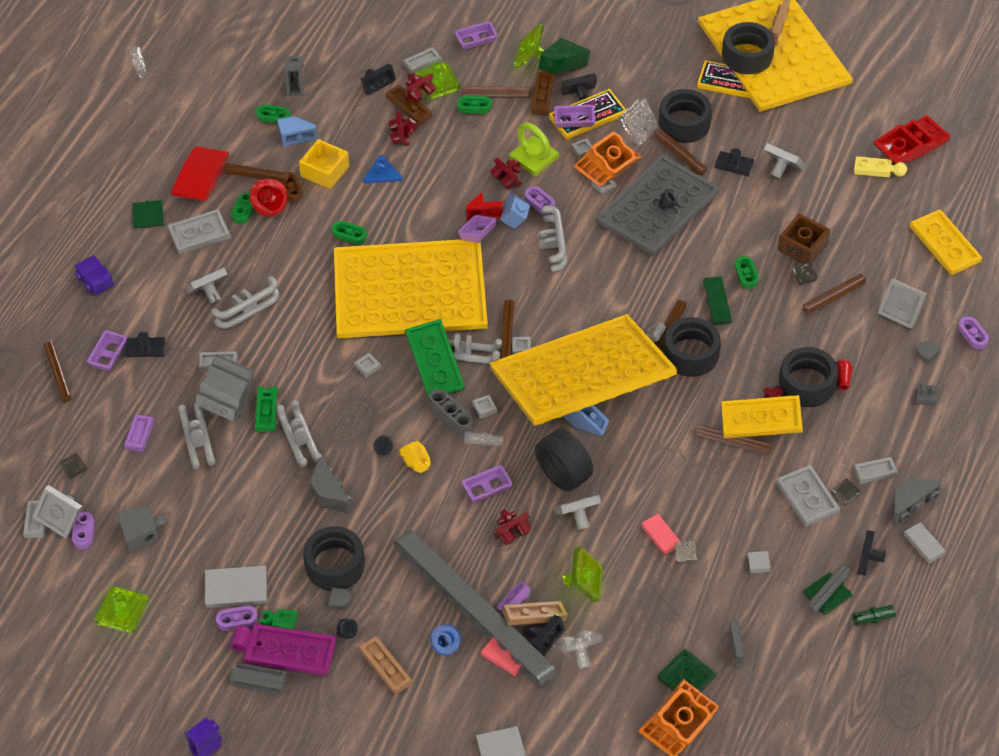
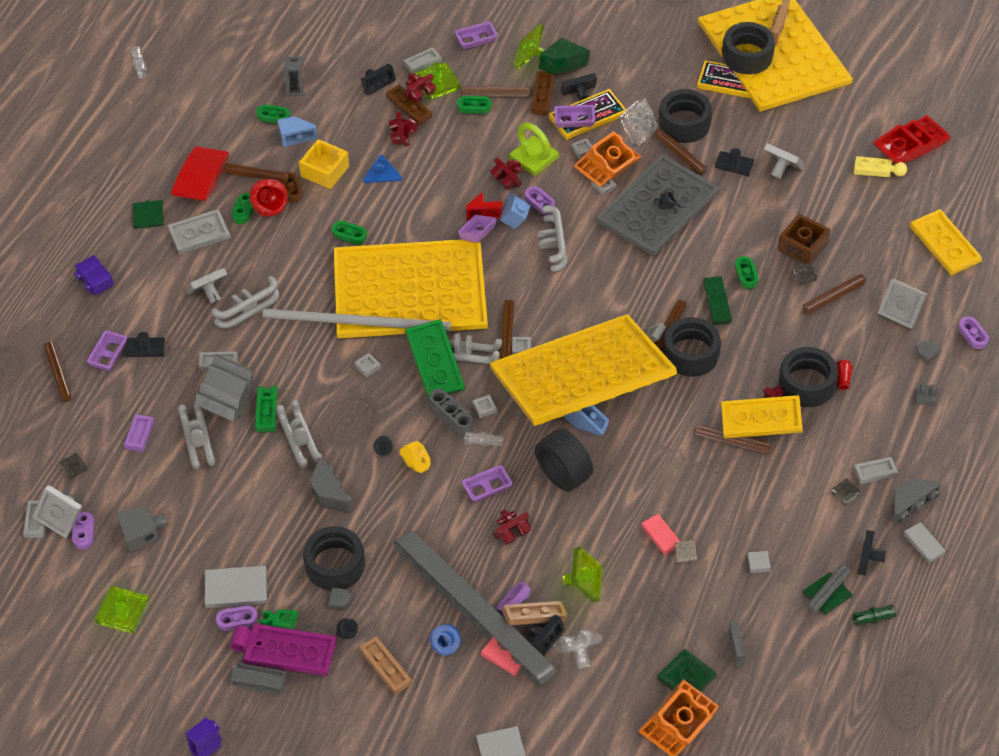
(346, 319): none -> light grey piece
(578, 509): light grey tile -> none
(808, 495): light grey tile -> none

